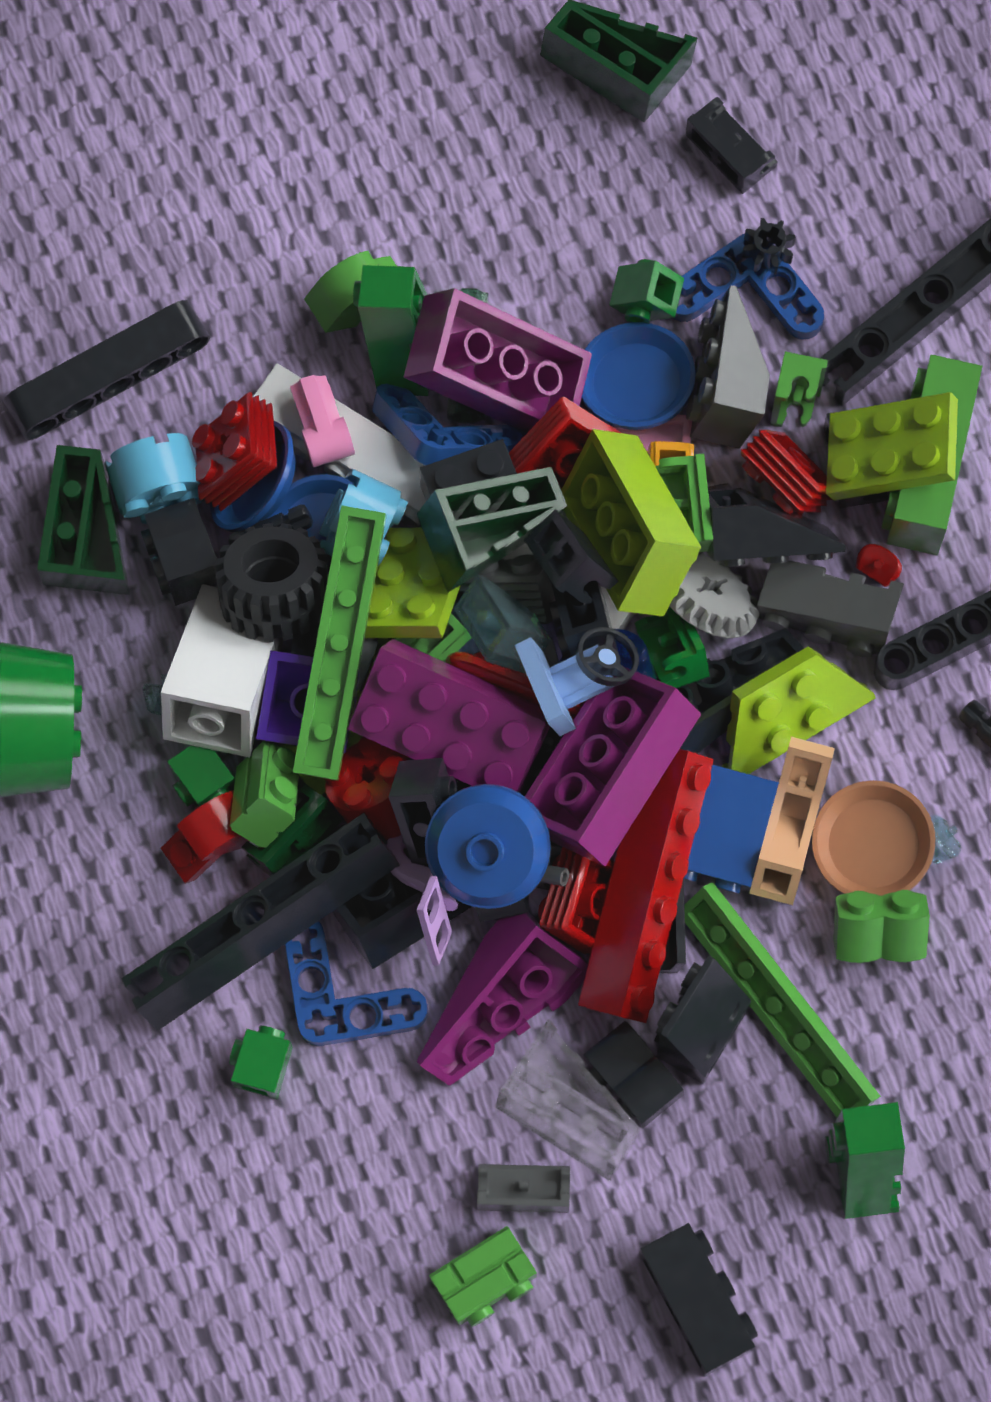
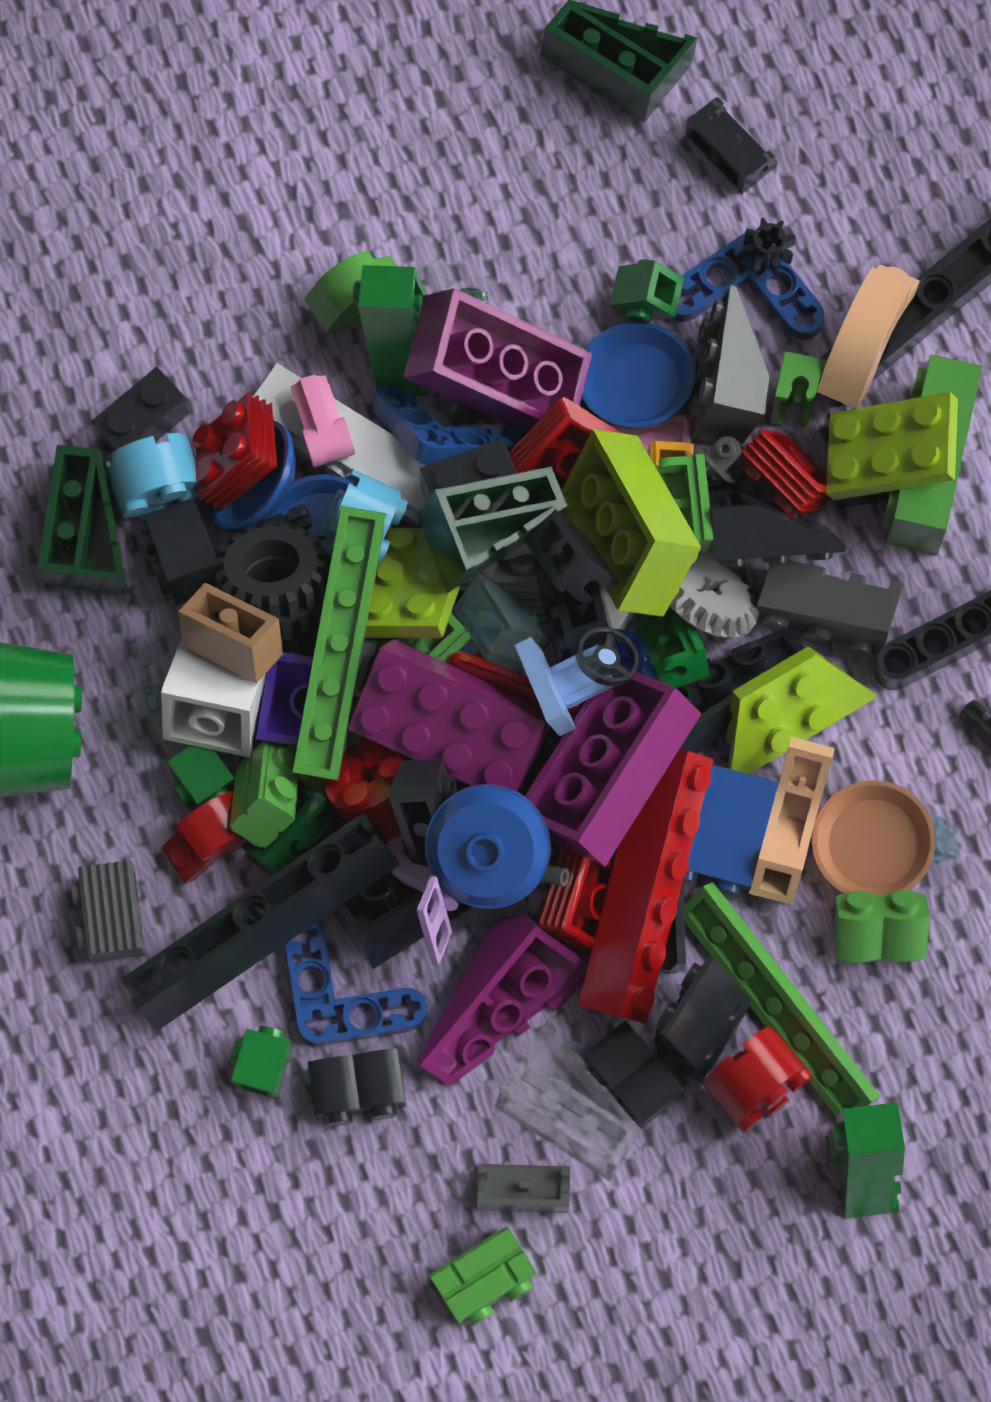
(106, 369): black beam -> none
(109, 911): none -> dark grey brick
(141, 412): none -> black brick
(230, 632): none -> medium nougat brick
(357, 1086): none -> black brick
(699, 1298): black brick -> none
(724, 460): none -> dark grey hinge
(757, 1079): none -> red brick
(865, 334): none -> light nougat arch
(878, 564): red piece -> none

